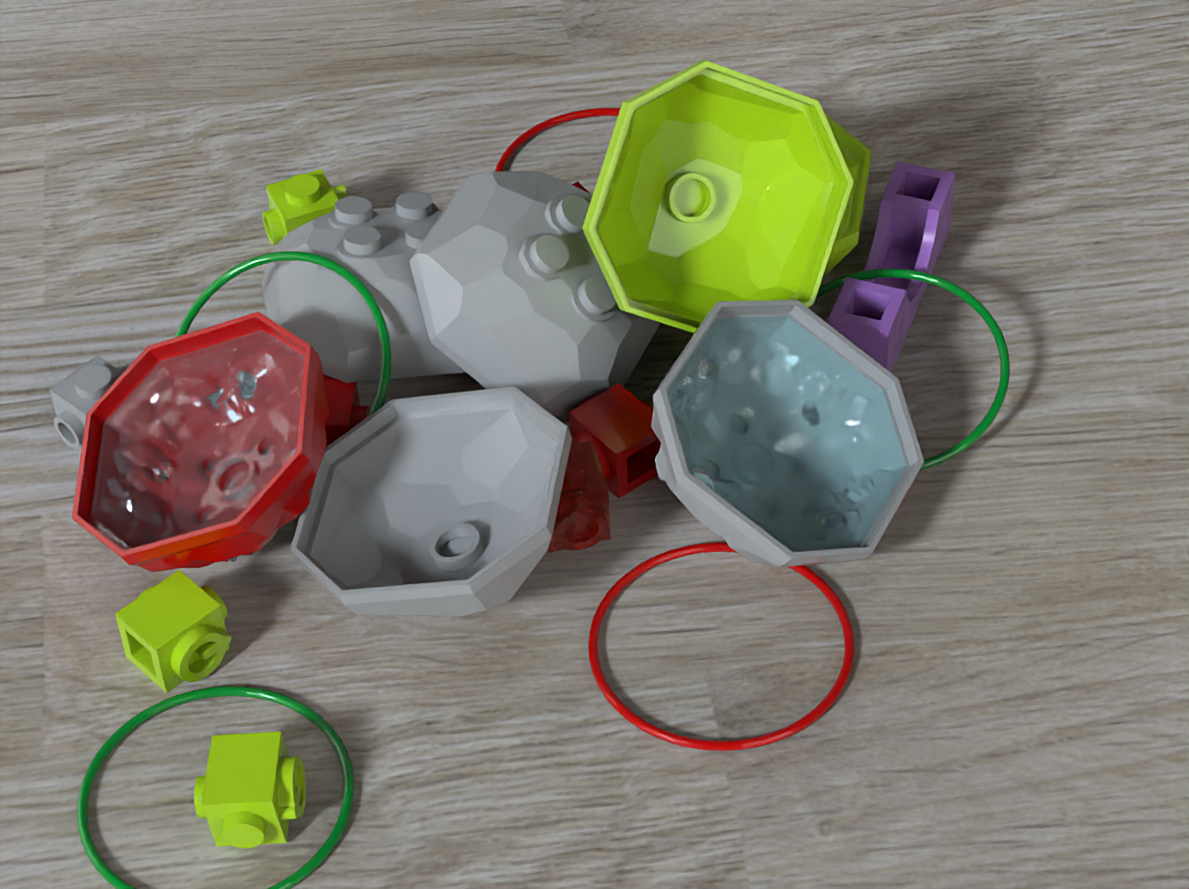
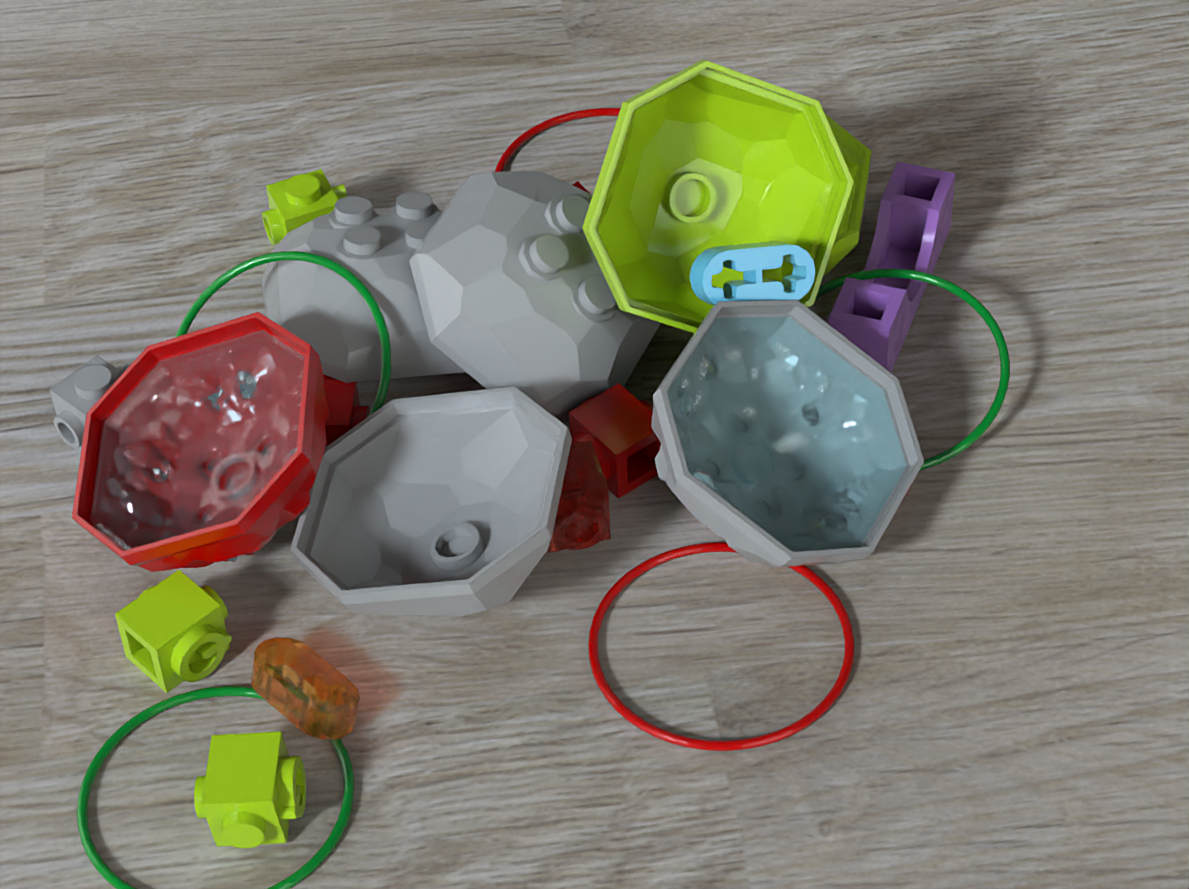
(305, 688): none -> clear orange beam
(751, 260): none -> medium azure beam

